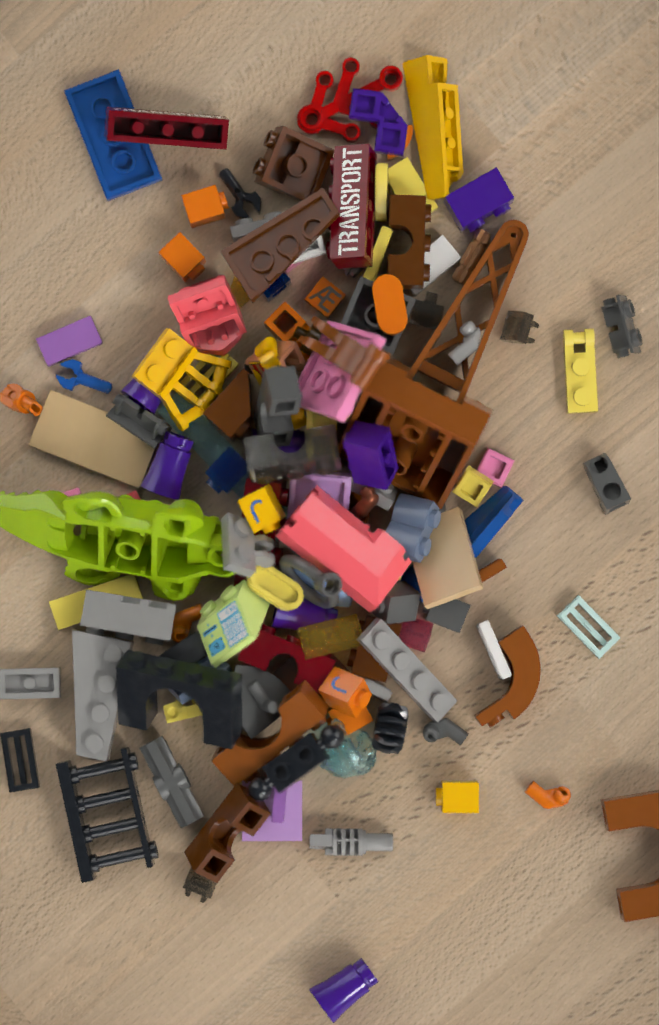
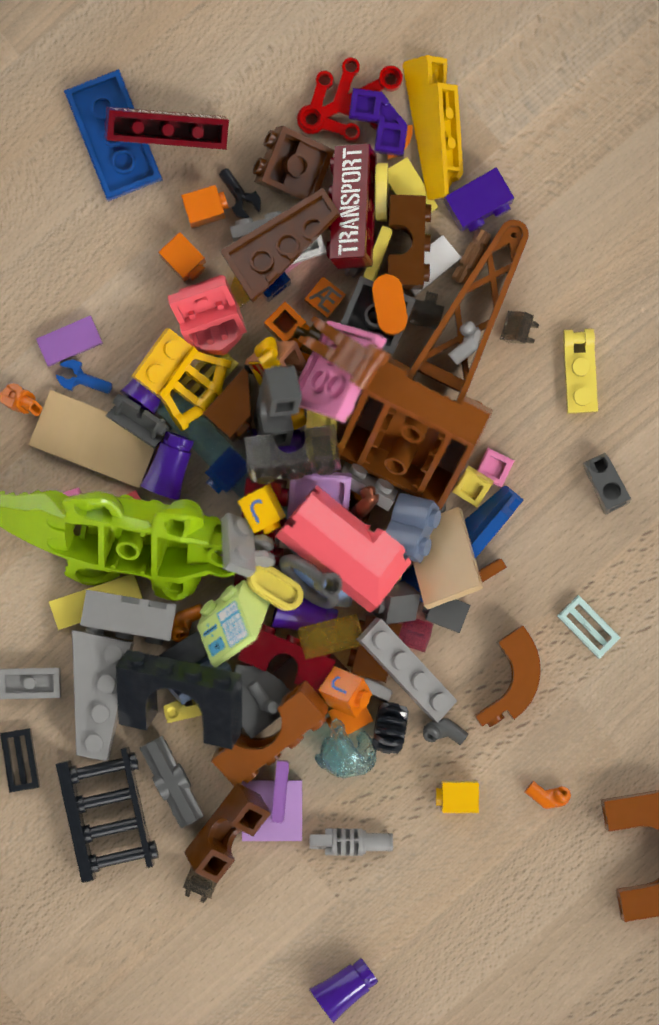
(296, 762): black plate -> none
(370, 455): dark purple brick -> none
(493, 650): white tile -> none
(627, 336): dark grey hinge -> none

